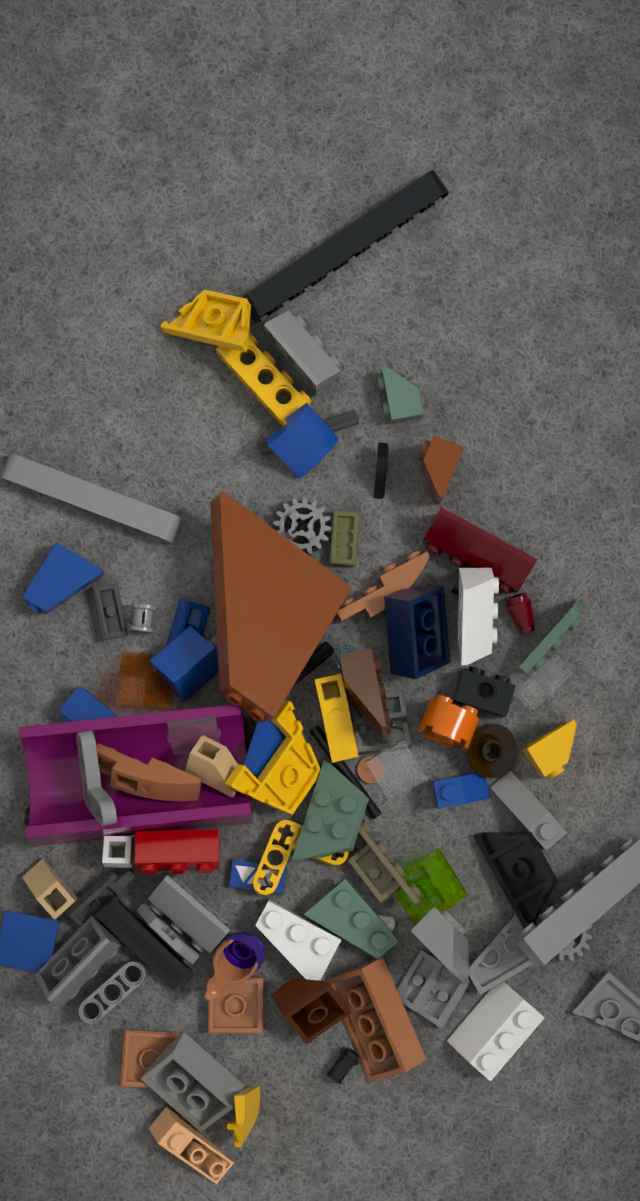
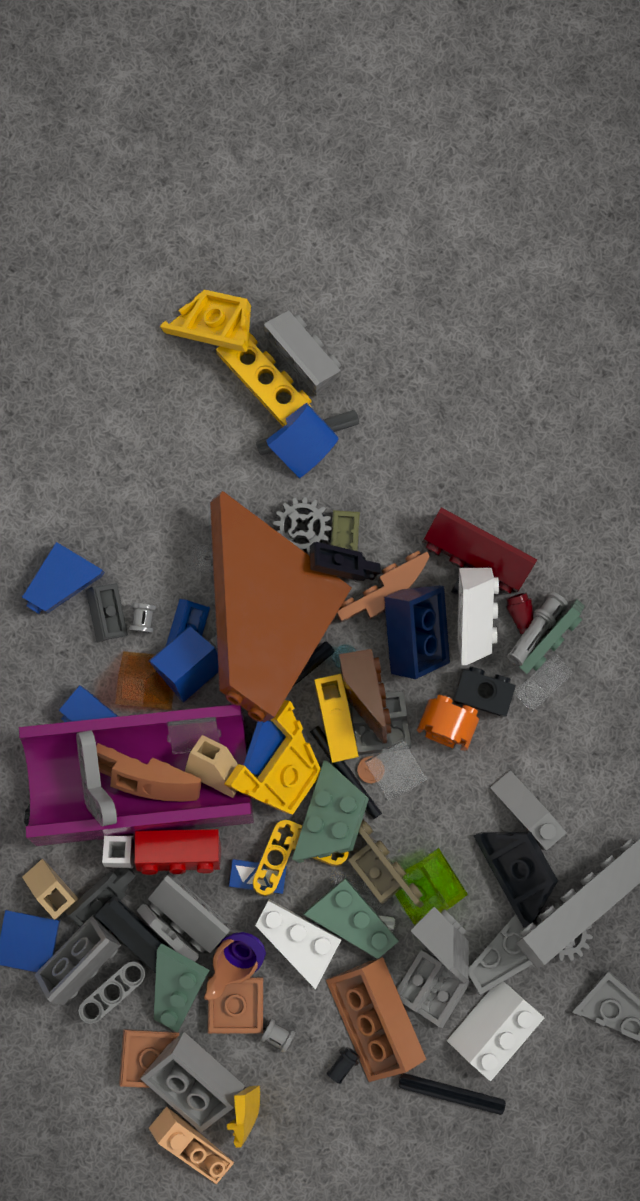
(91, 497): light grey beam -> none
(175, 986): none -> sand green wing
(277, 1036): none -> light grey bush
(310, 1007): reddish brown slope -> none
(342, 562): none -> black hinge
(345, 244): black beam -> none
(381, 470): black tile -> none
(401, 396): sand green slope -> none
(438, 464): dark orange slope -> none
(452, 1093): none -> black axle
(460, 790): blue slope -> none
(502, 750): dark brown dish -> none
(543, 619): none -> light grey pin
(552, 750): yellow slope -> none

